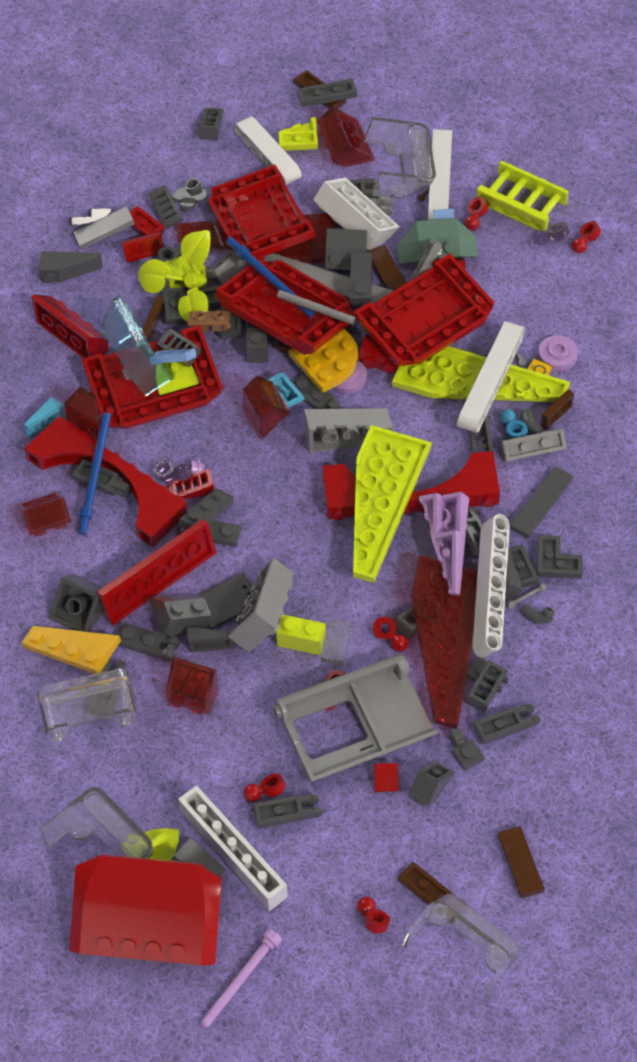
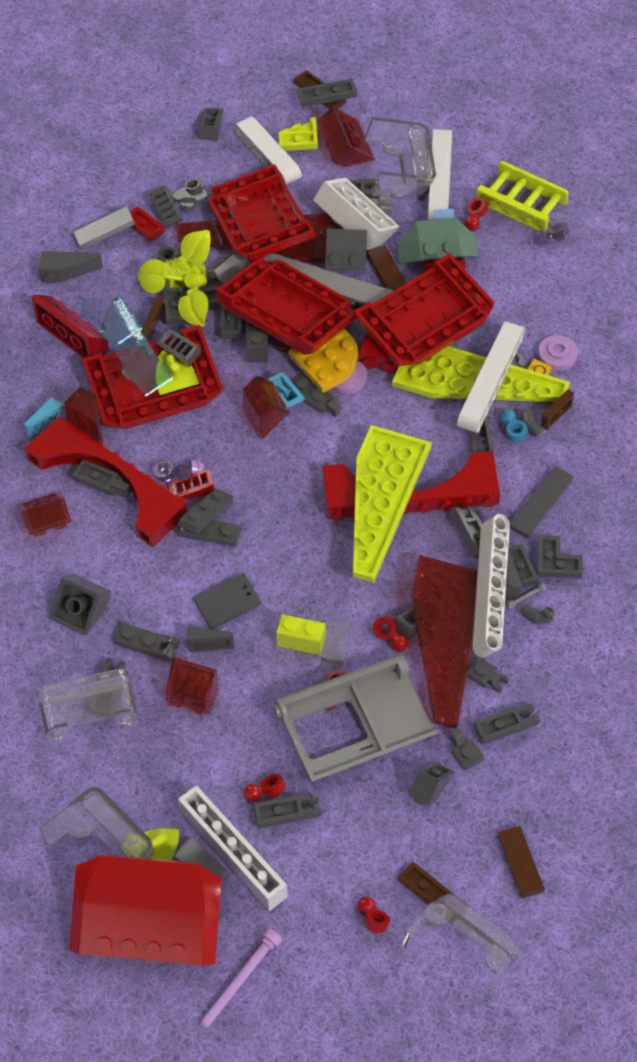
(77, 648): yellow wing -> none
(86, 511): blue bar -> none
(93, 215): slope -> none
(142, 247): red plate -> none
(157, 572): red plate -> none
(176, 355): light blue tile -> none
(179, 612): dark grey slope -> none
(218, 319): medium nougat hinge -> none
(244, 253): blue bar -> none
(263, 605): light grey wedge -> none
(316, 307): light grey bar -> none
(341, 427): light grey wedge -> none
(361, 279): dark grey slope -> none
(386, 777): red slope -> none
(431, 253): light grey hinge -> none
(448, 525): lavender wedge -> none
(475, 695): dark grey slope -> none
(533, 445): light grey tile -> none
(589, 232): red plate -> none

